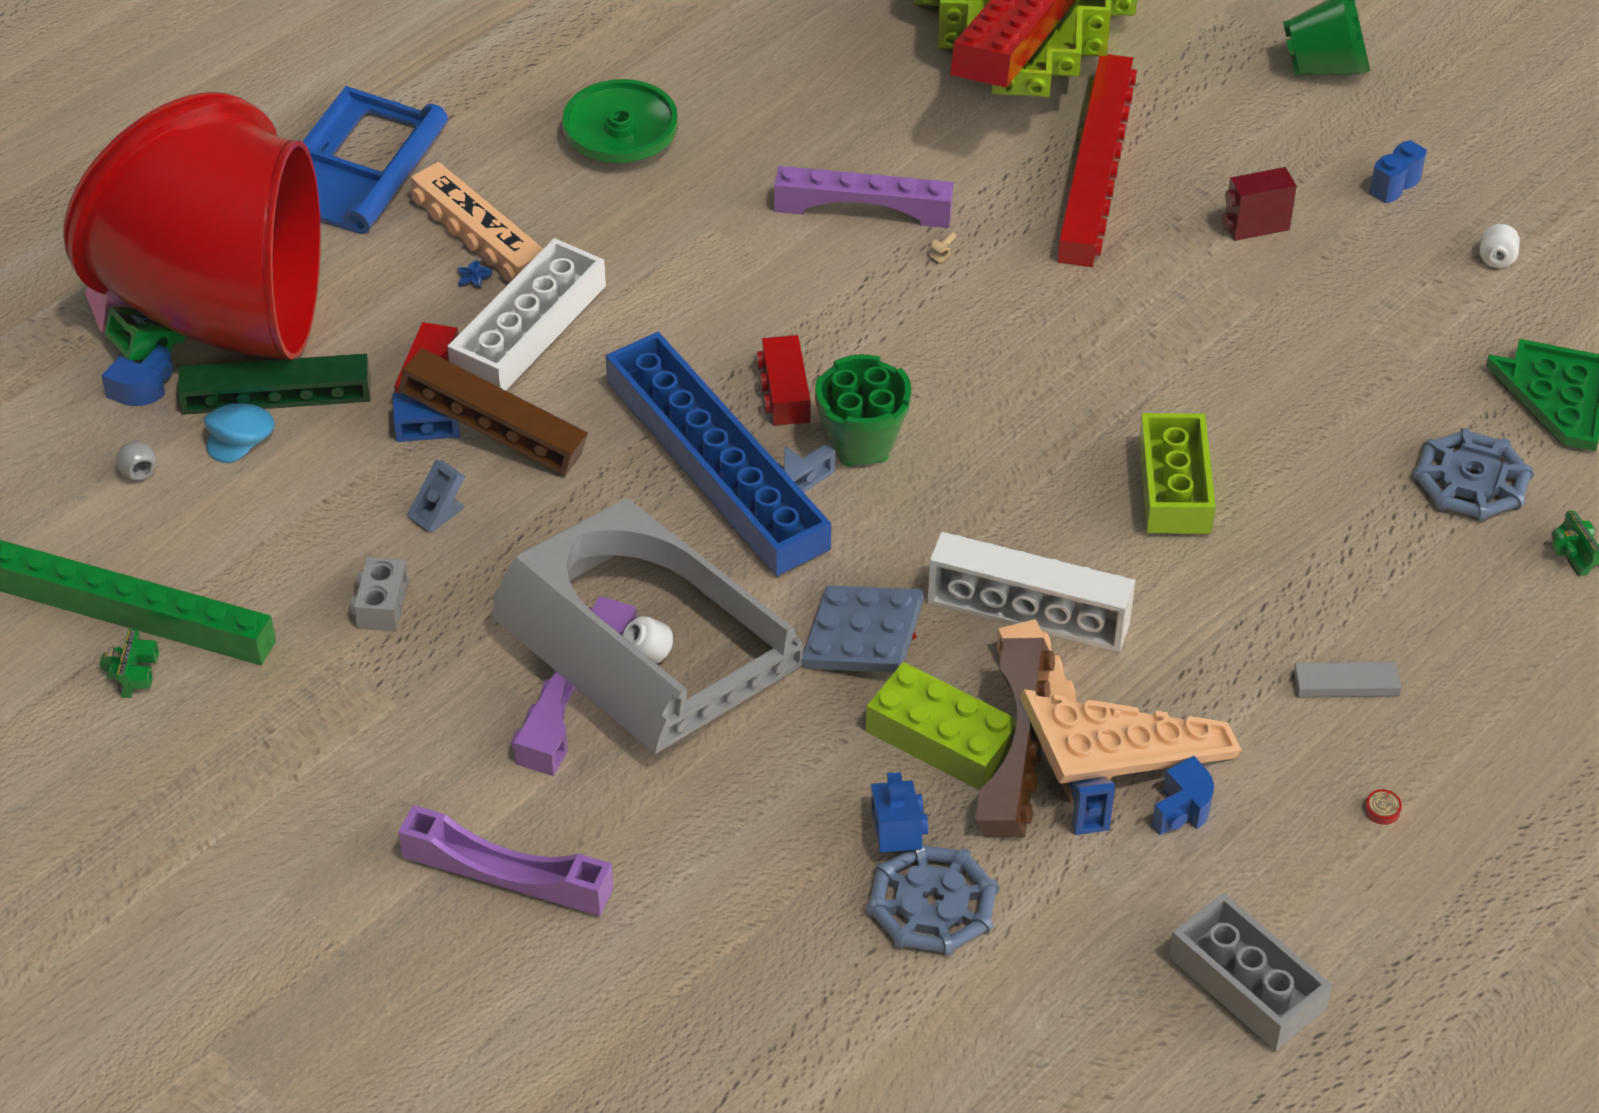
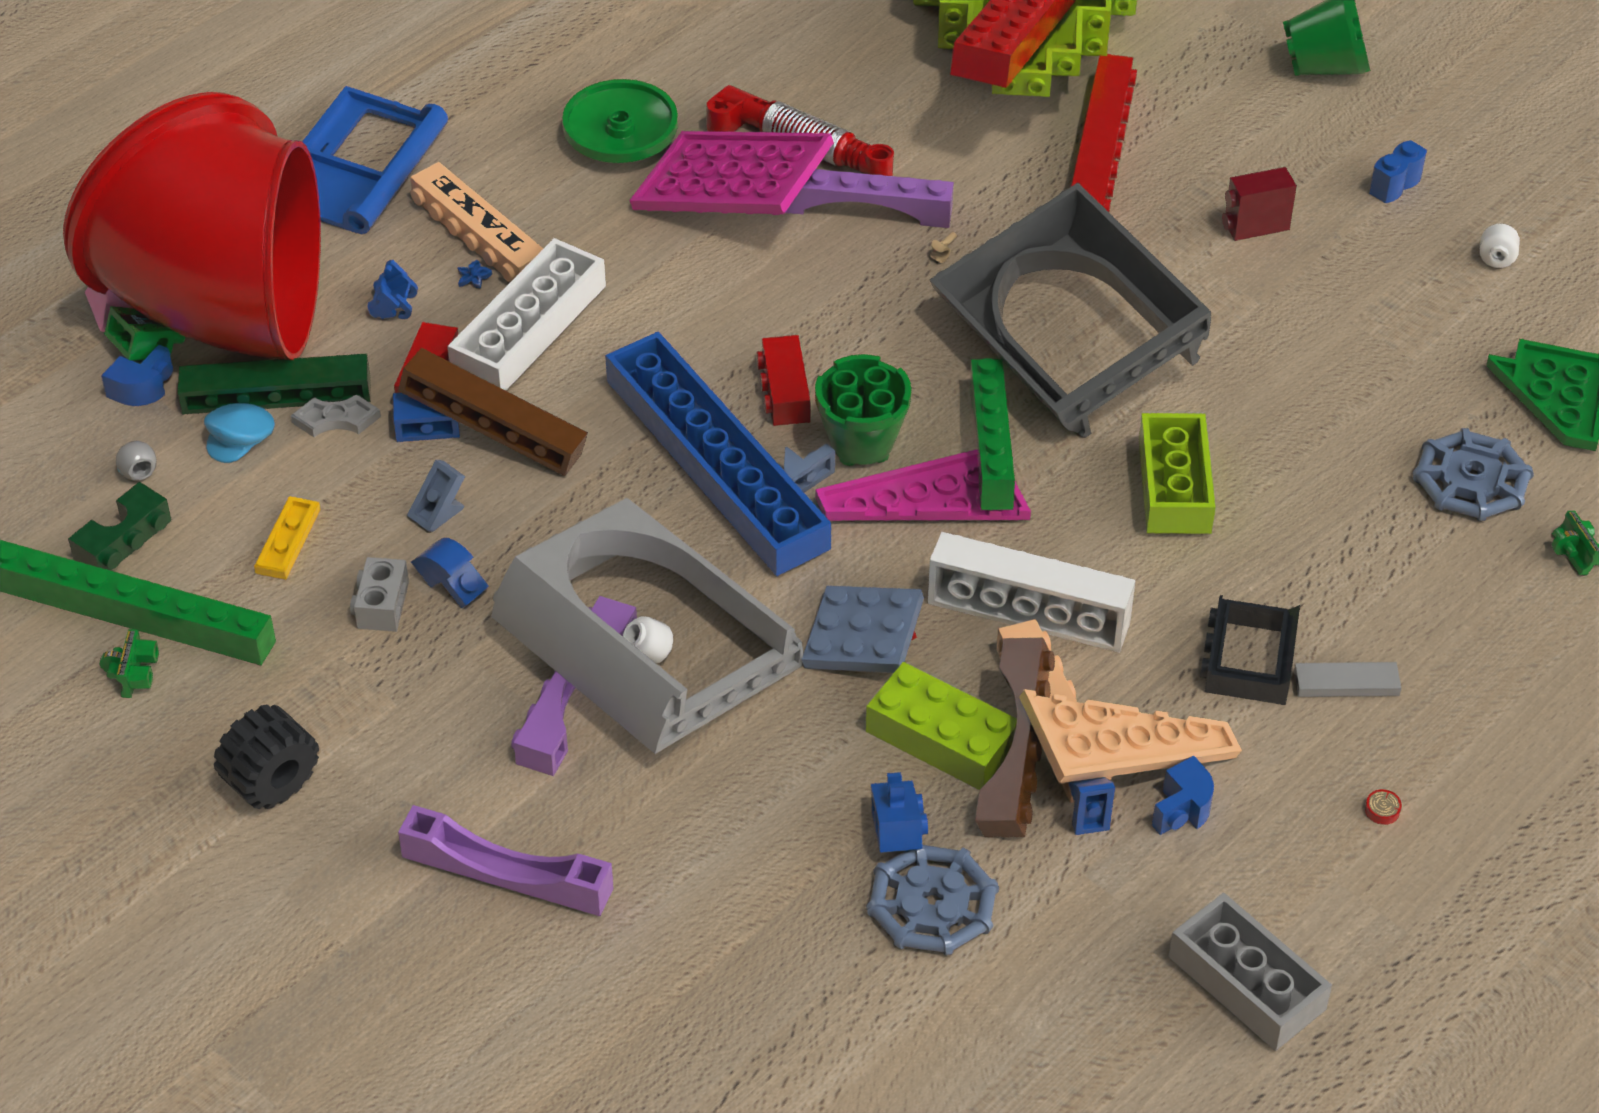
(141, 516): none -> dark green arch
(266, 756): none -> black wheel
(287, 538): none -> yellow tile
(321, 416): none -> light grey tile
(391, 293): none -> blue piece
(450, 564): none -> blue brick
(732, 172): none -> dark pink plate
(734, 107): none -> red piece
(922, 491): none -> dark pink wing
(993, 434): none -> green arch
(1085, 238): none -> dark grey panel
(1247, 683): none -> black window

